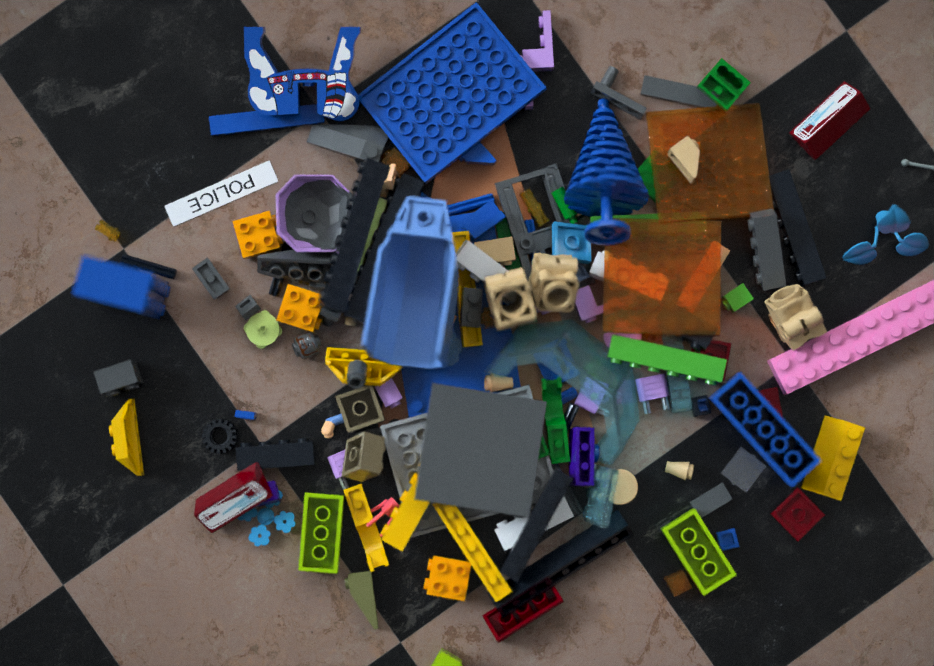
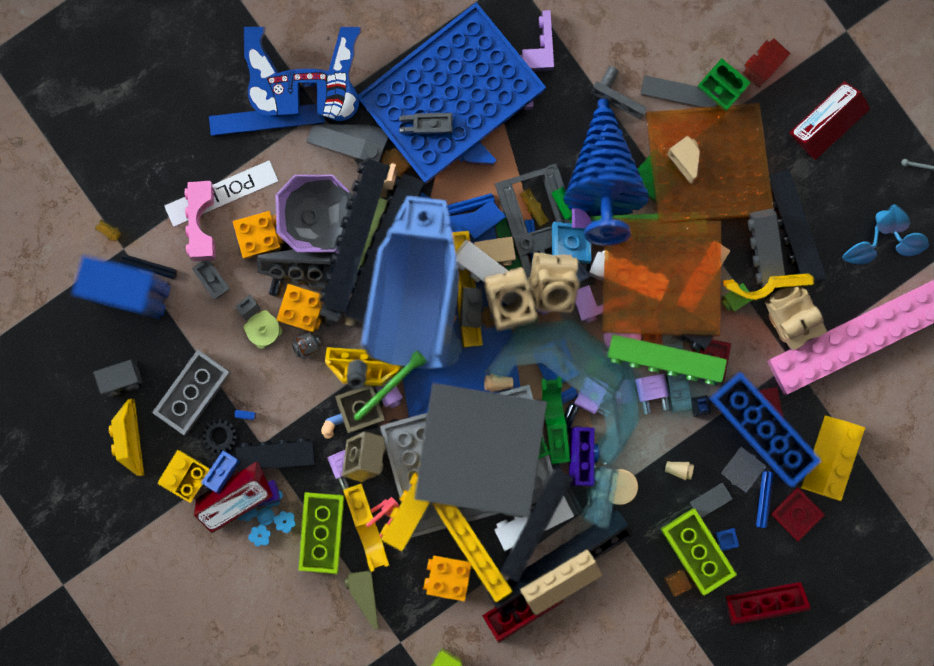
(184, 476): none -> yellow slope
(191, 392): none -> light grey brick
(199, 197): none -> bright pink arch
(220, 472): none -> panel
(416, 361): none -> bright green piece
(428, 123): none -> dark grey hinge
(561, 582): none -> tan brick
(580, 219): none -> medium lavender tile
(764, 500): none -> blue axle
(767, 61): none -> clear red brick
(767, 603): none -> dark red slope
(774, 281): none -> yellow piece

